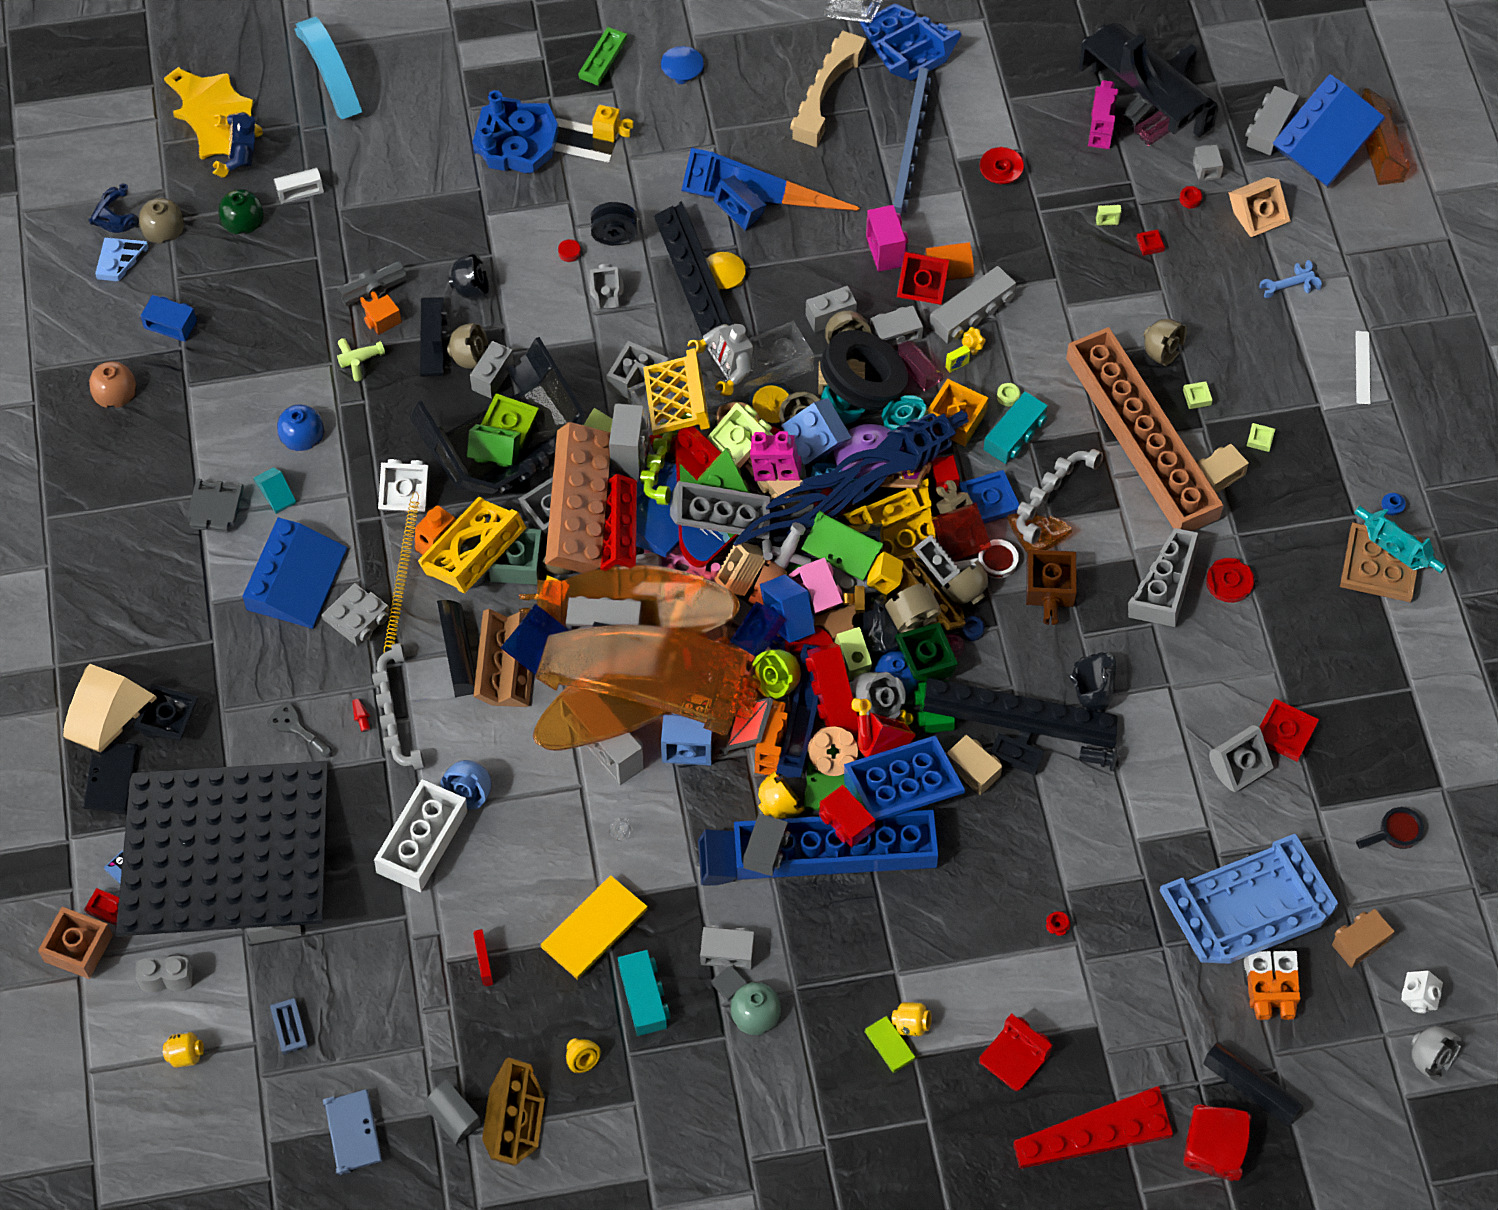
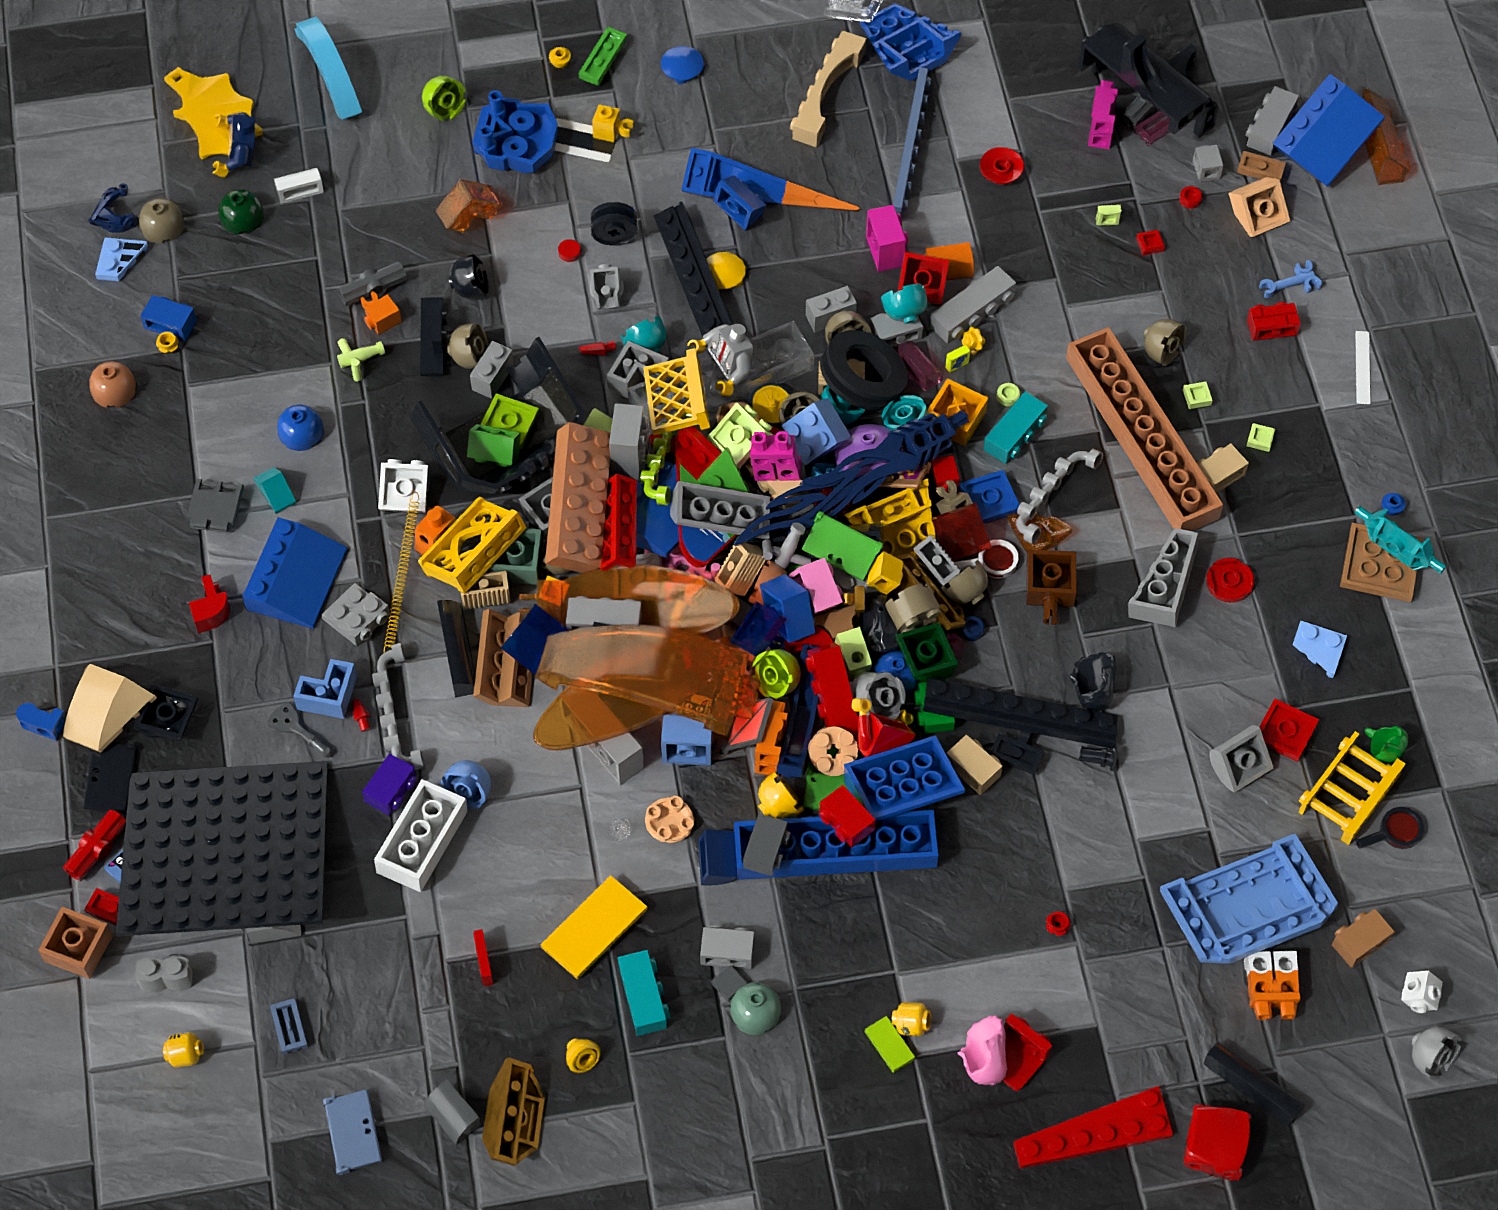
(40, 721): none -> blue leg
(95, 845): none -> red piece
(163, 339): none -> yellow plate
(211, 610): none -> red brick
(329, 695): none -> medium blue brick
(389, 784): none -> dark purple brick
(443, 97): none -> lime cylinder
(466, 202): none -> clear orange brick
(488, 590): none -> tan brick
(559, 57): none -> yellow plate
(598, 348): none -> red bar
(647, 334): none -> teal cylinder
(669, 819): none -> light nougat dish
(906, 303): none -> teal cylinder
(985, 1051): none -> bright pink piece
(1260, 166): none -> medium nougat plate
(1273, 321): none -> red brick
(1320, 645): none -> light blue wing
(1363, 808): none -> yellow fence
(1388, 743): none -> green hair

